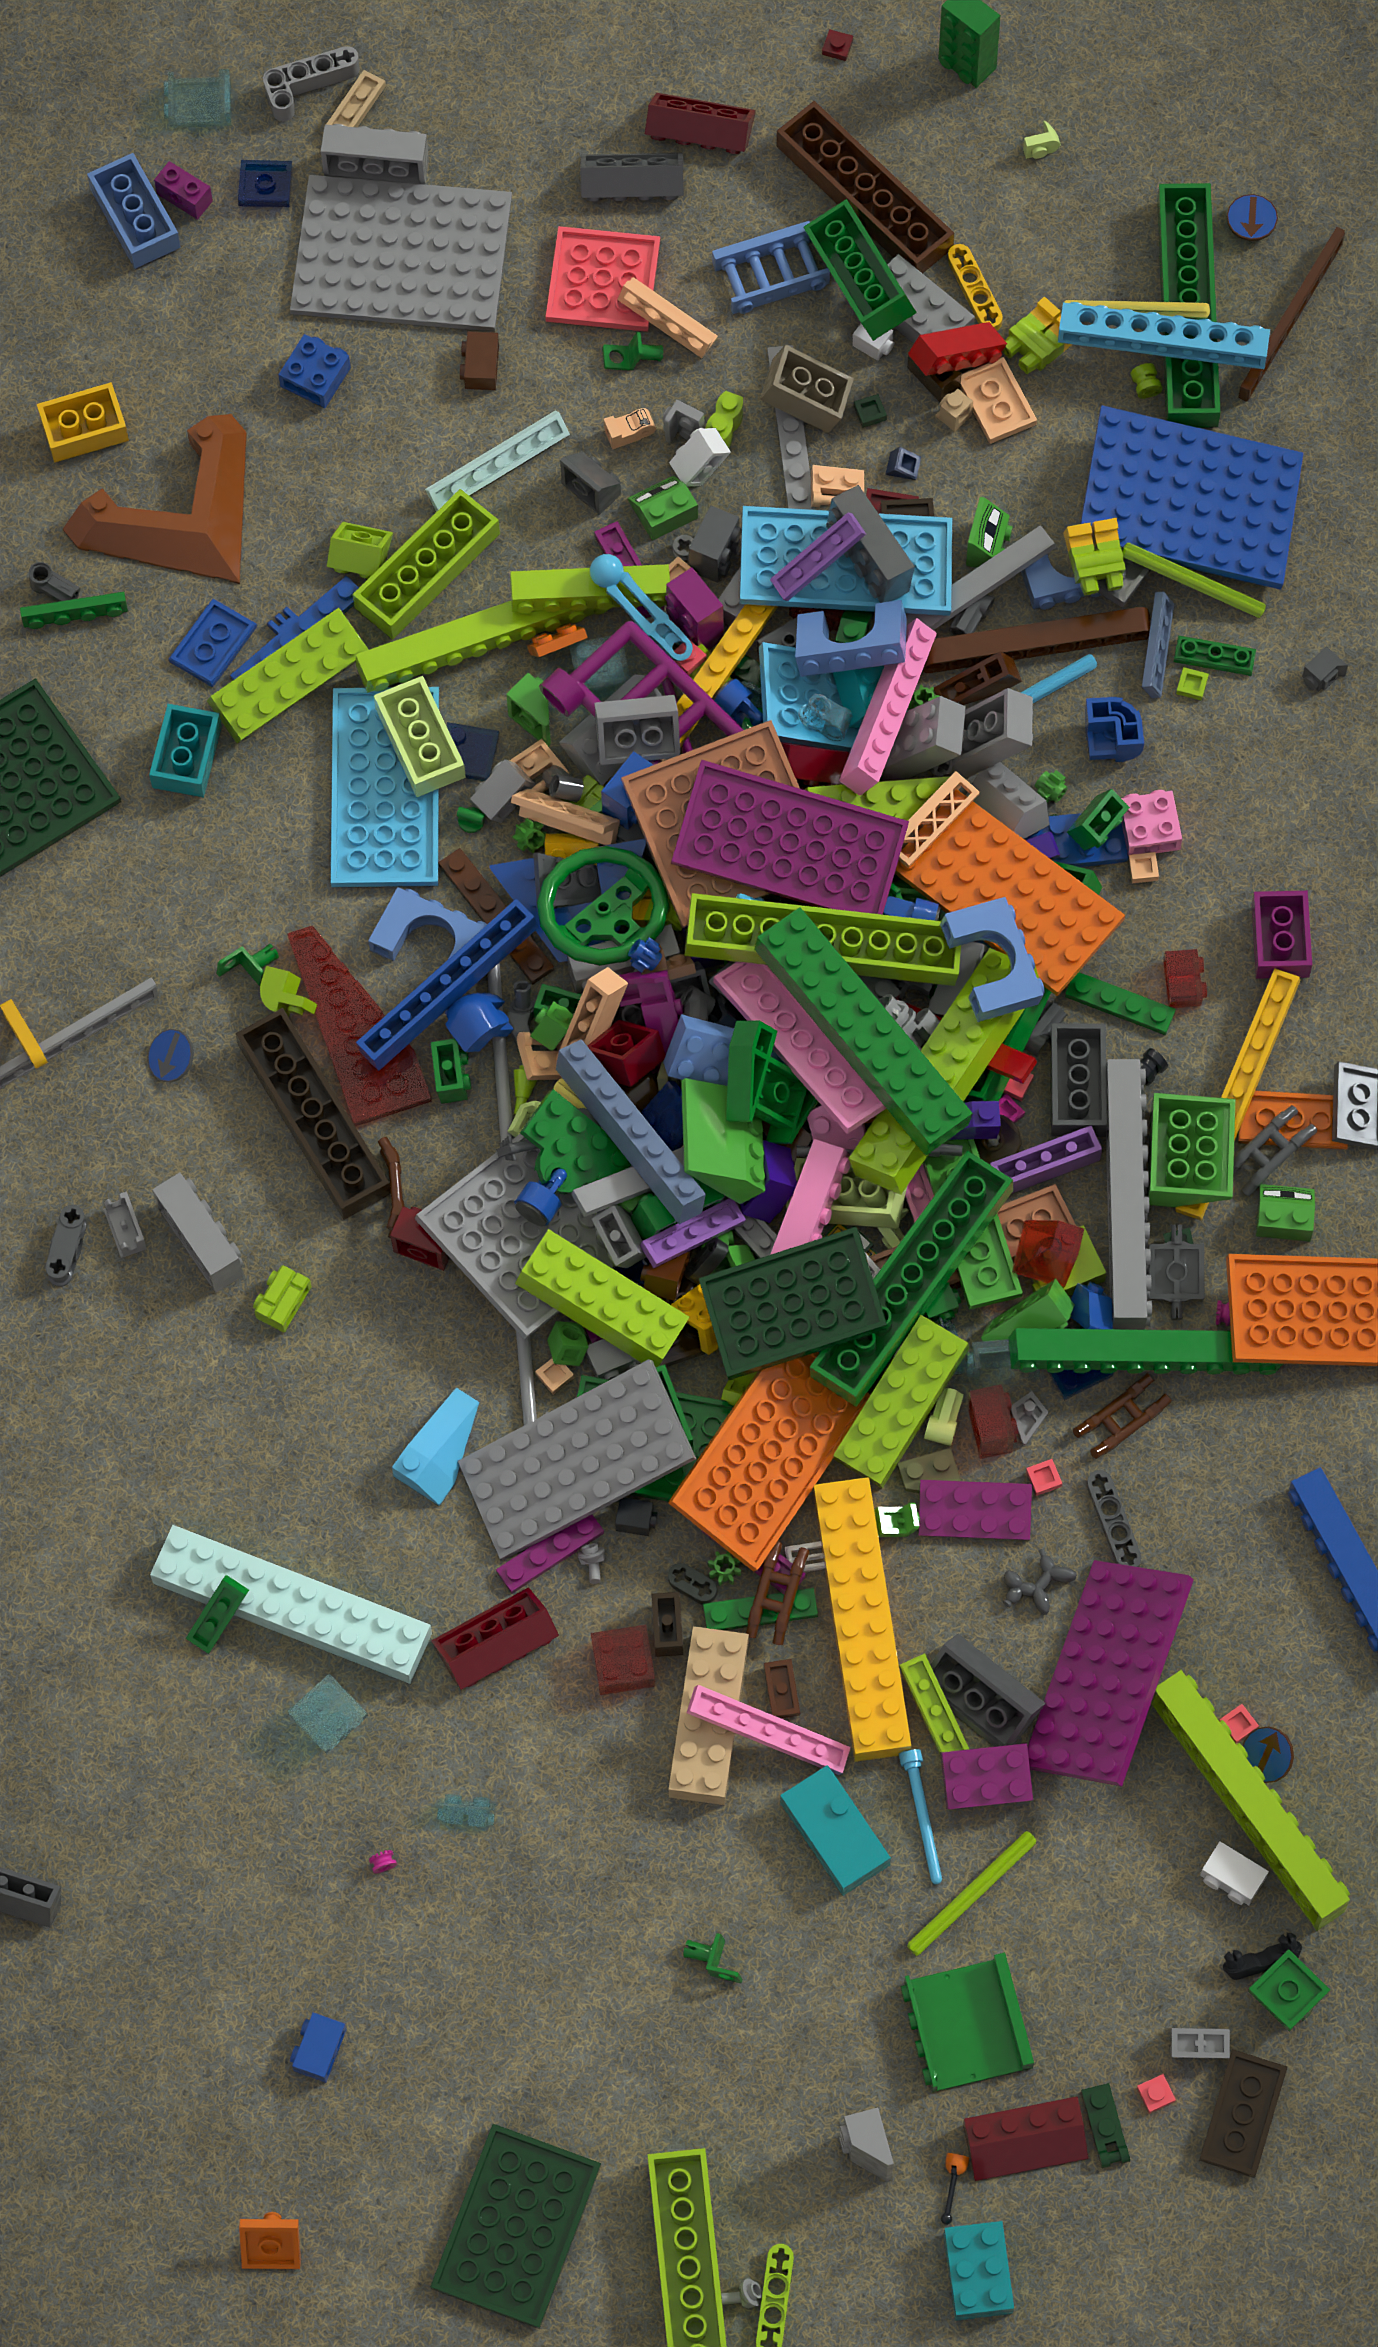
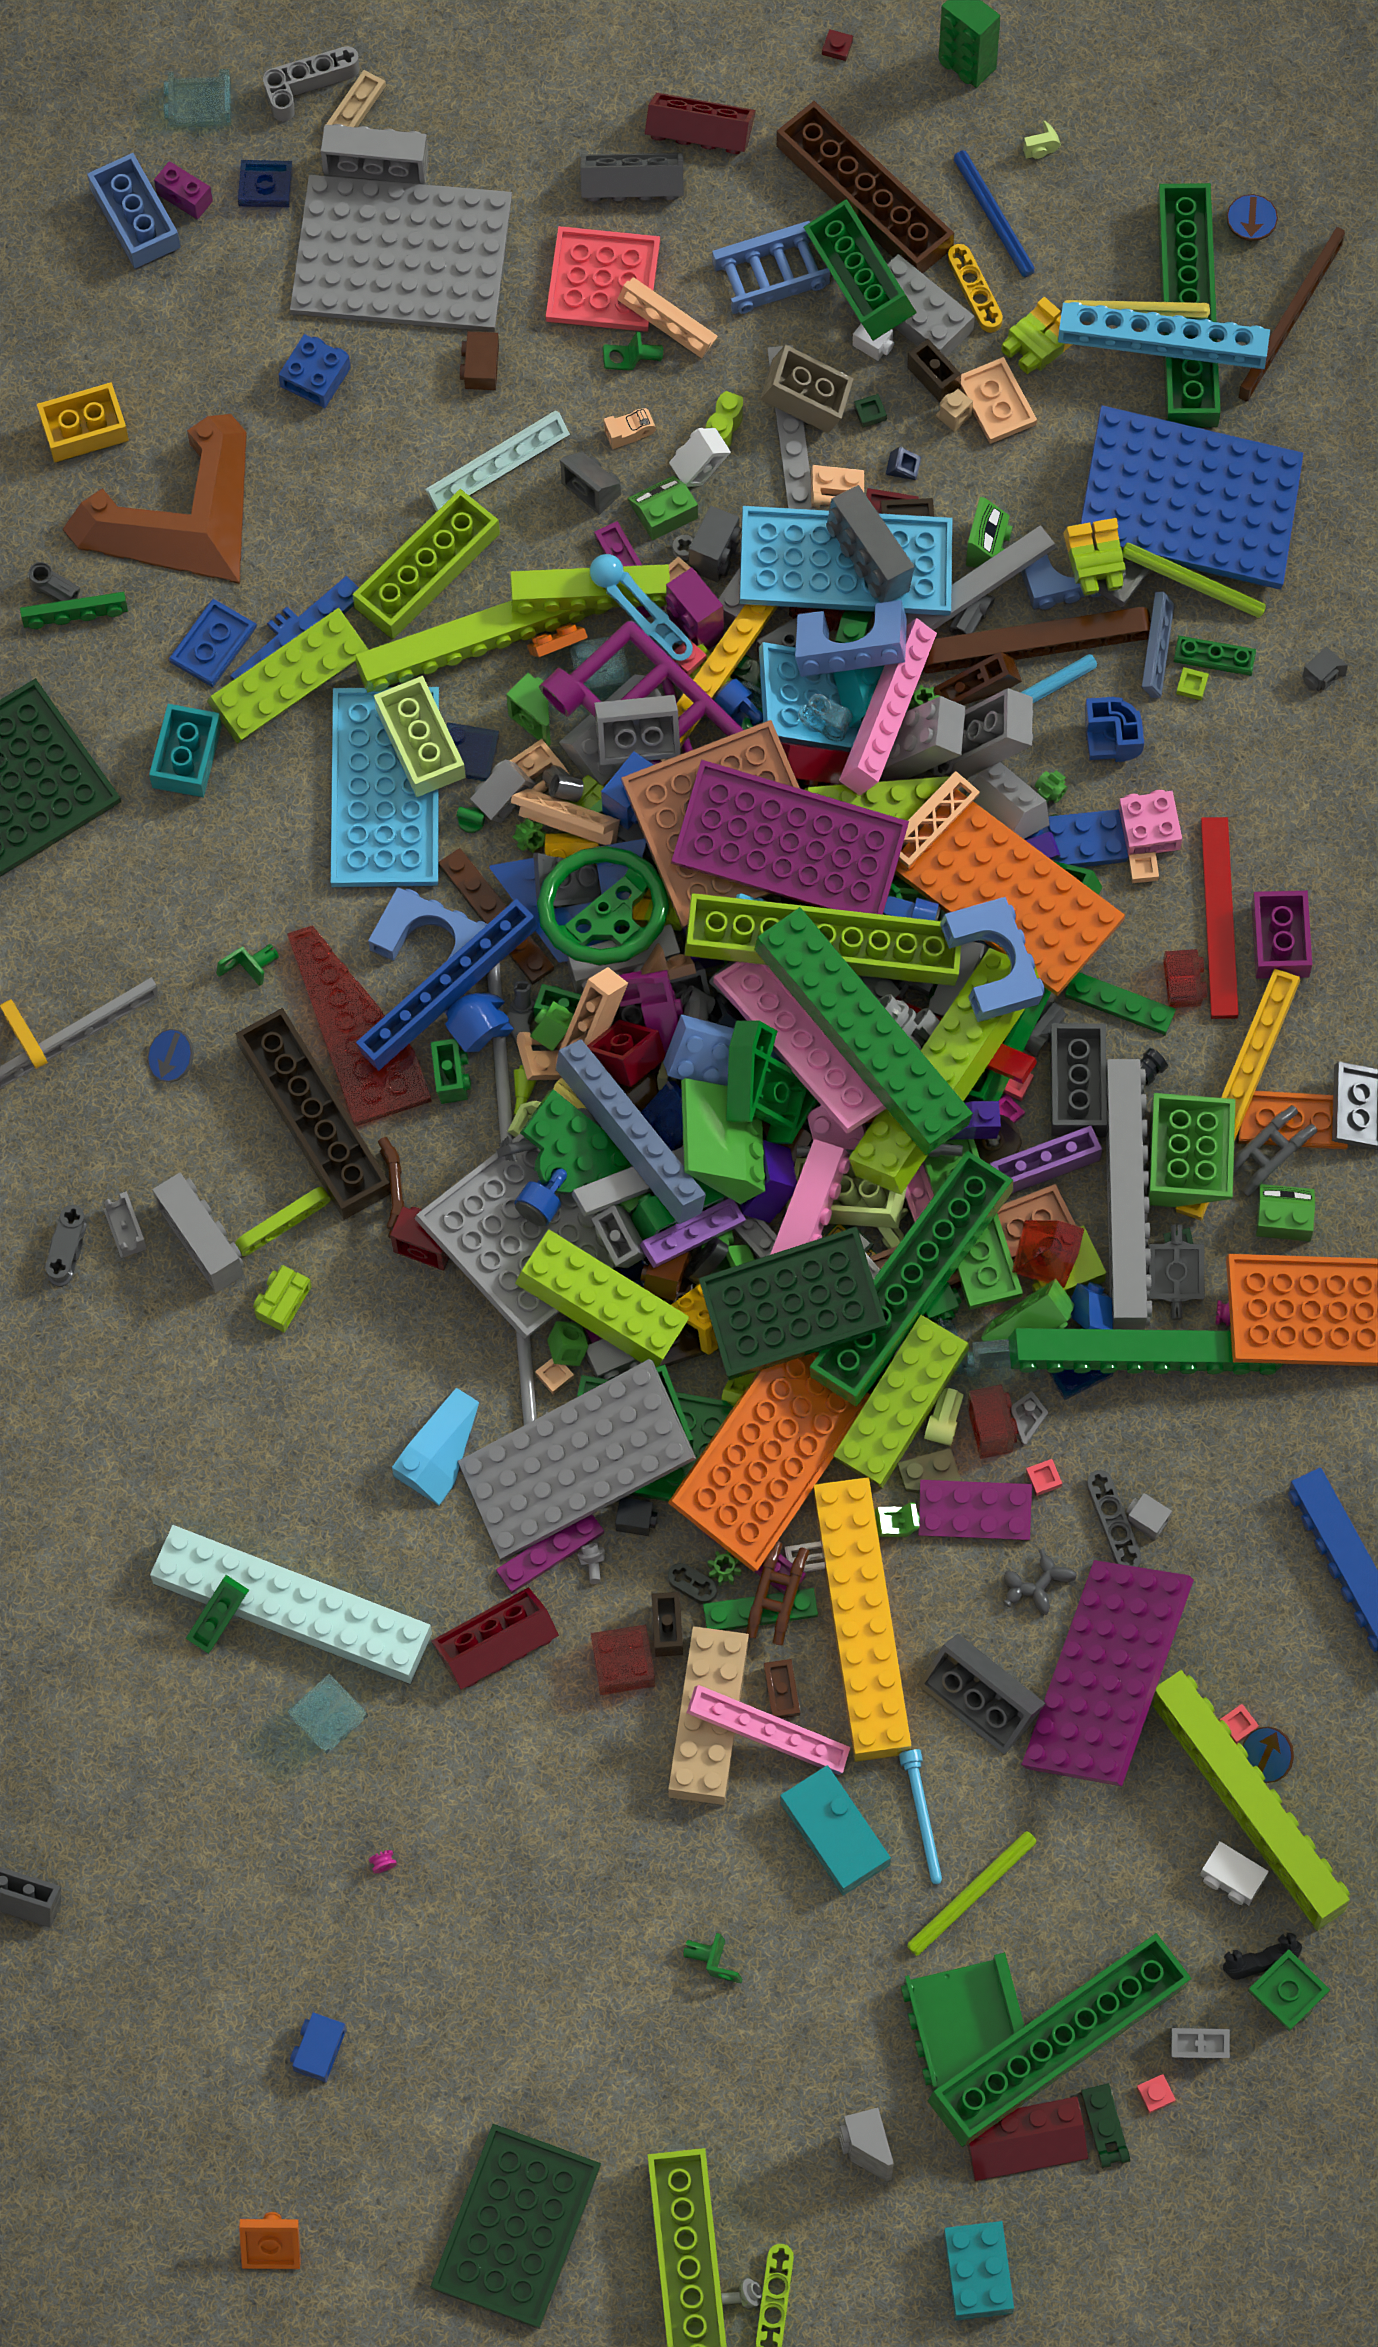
(279, 991): lime brick -> none
(282, 1221): none -> lime beam
(358, 549): lime slope -> none
(455, 1808): clear light blue hinge -> none
(645, 954): blue gear -> none
(681, 419): light grey bracket -> none
(818, 556): medium lavender plate -> none
(933, 1705): lime tile -> none
(955, 2165): hinge -> none
(957, 348): red brick -> none
(986, 1776): magenta brick -> none
(994, 213): none -> blue axle
(1059, 2040): none -> green brick
(1098, 820): green brick -> none
(1124, 1400): reddish brown piece -> none
(1146, 380): lime wheel -> none
(1148, 1516): none -> light grey brick
(1219, 918): none -> red tile
(1243, 2113): dark brown plate -> none

